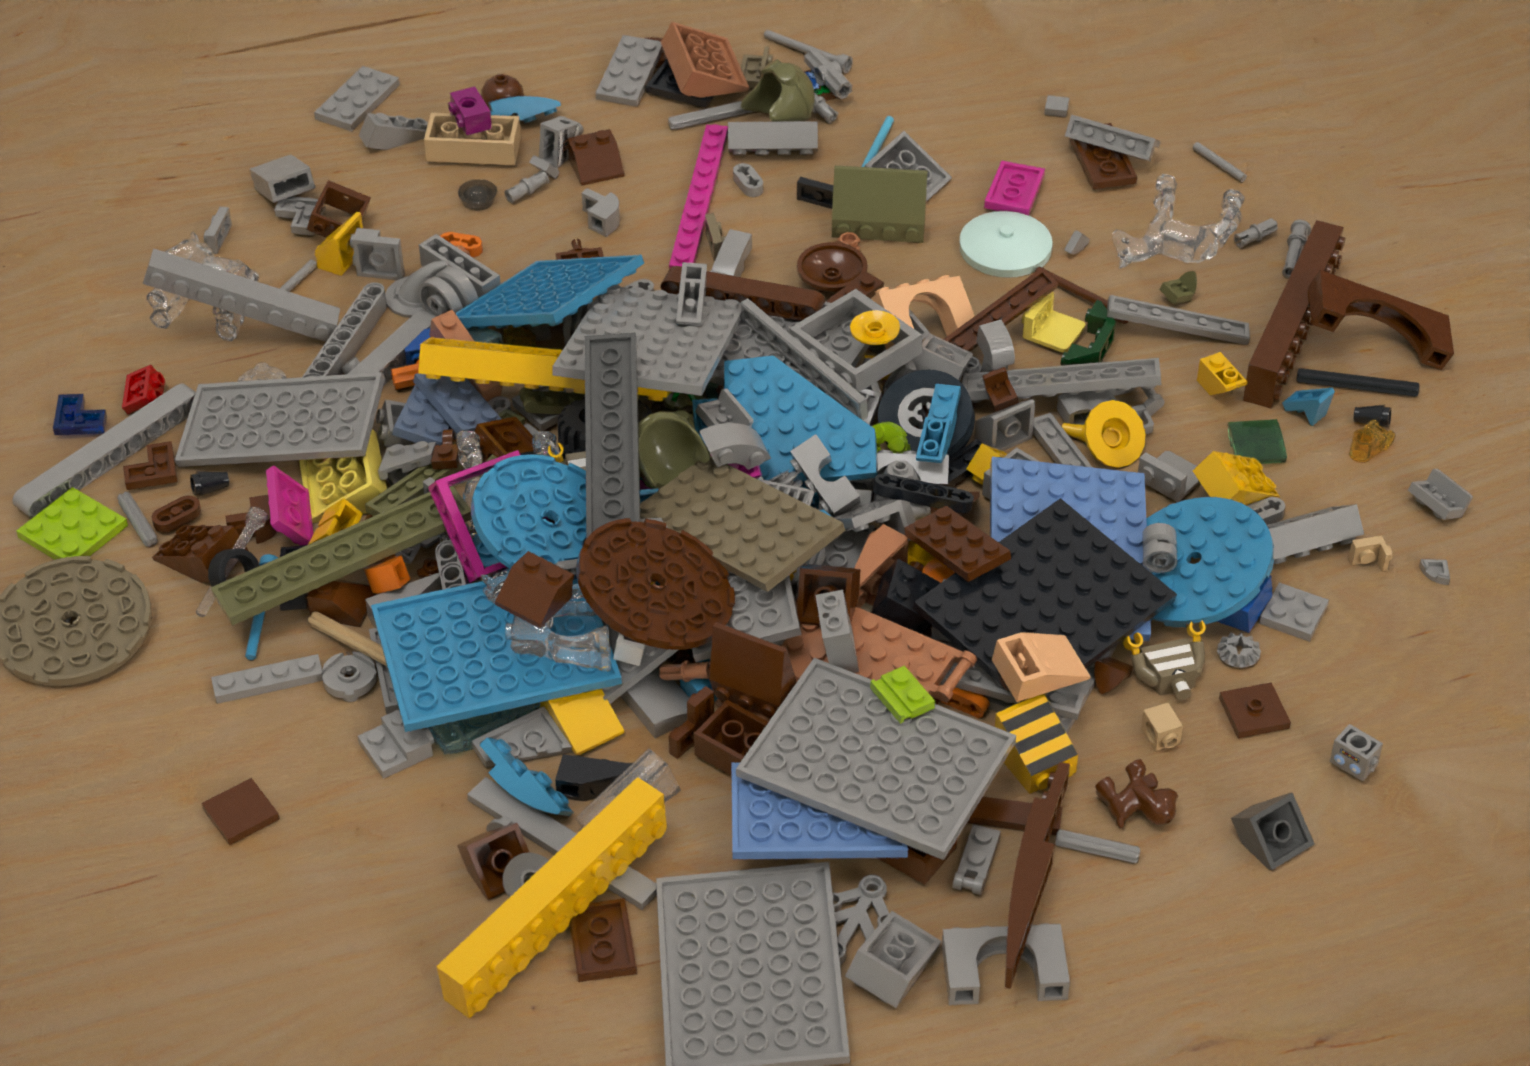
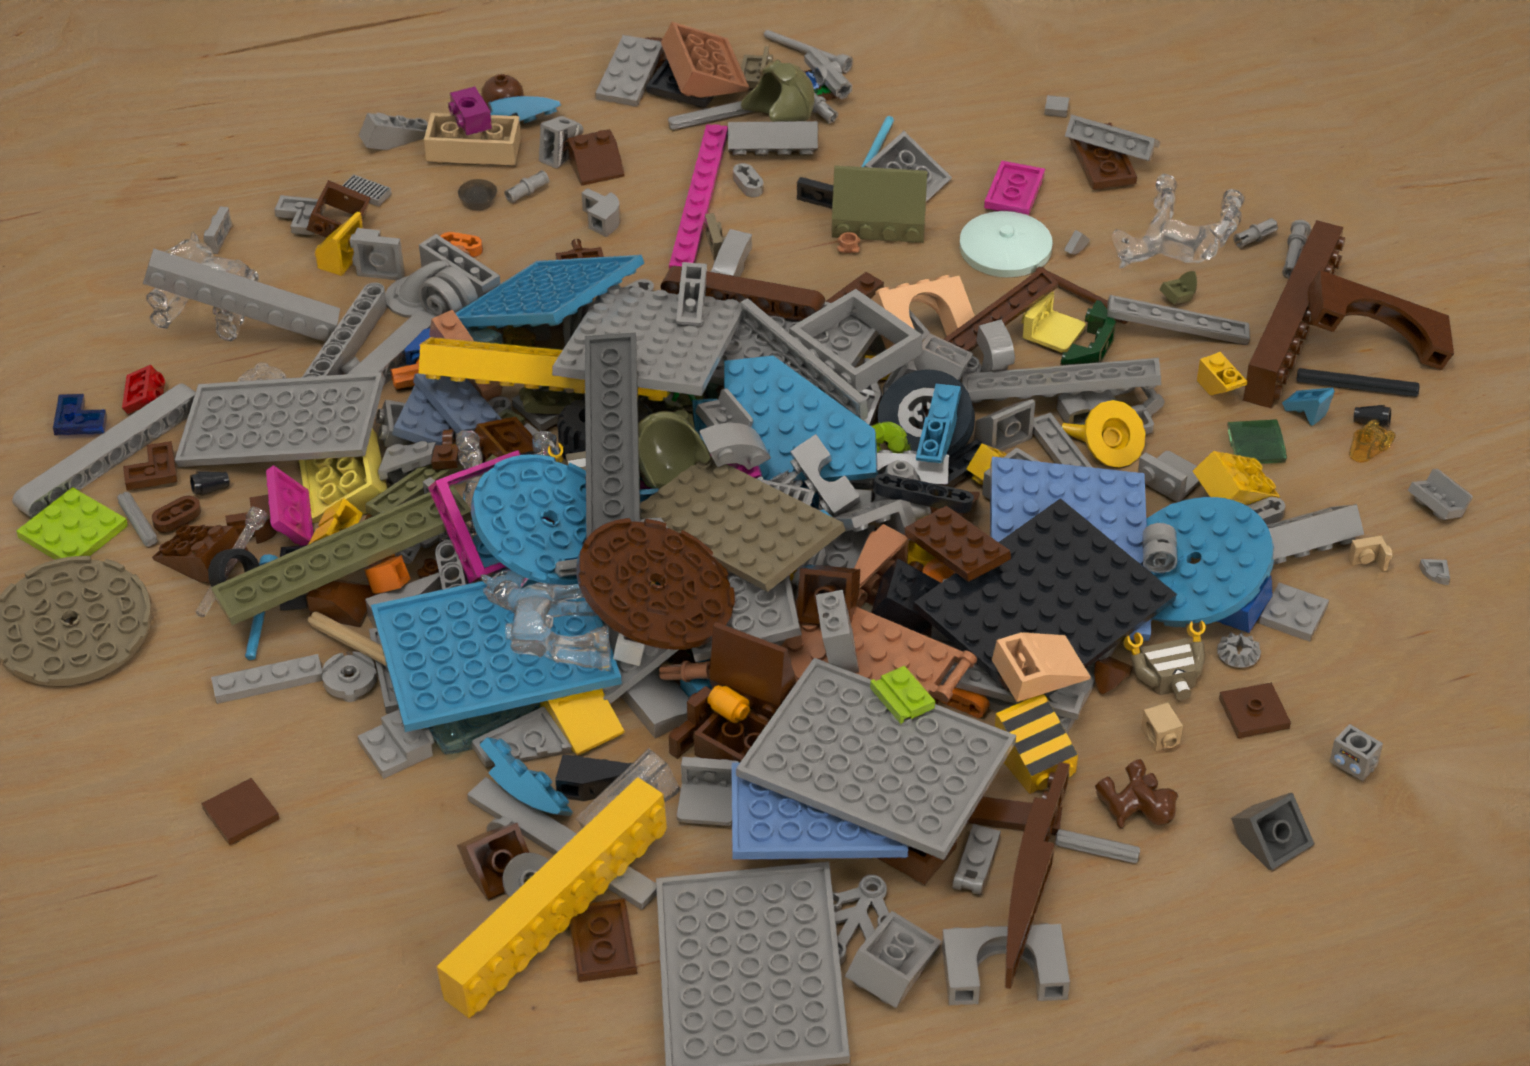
(282, 178): light grey brick -> none
(299, 276): light grey bar -> none
(356, 98): light grey plate -> none
(376, 191): none -> light grey tile
(535, 589): reddish brown slope -> none
(545, 166): light grey tile -> none
(706, 791): none -> light grey bracket
(728, 703): none -> light orange brick
(831, 266): reddish brown dish -> none
(875, 327): yellow dish -> none
(999, 389): reddish brown bracket -> none
(1220, 162): light grey bar -> none

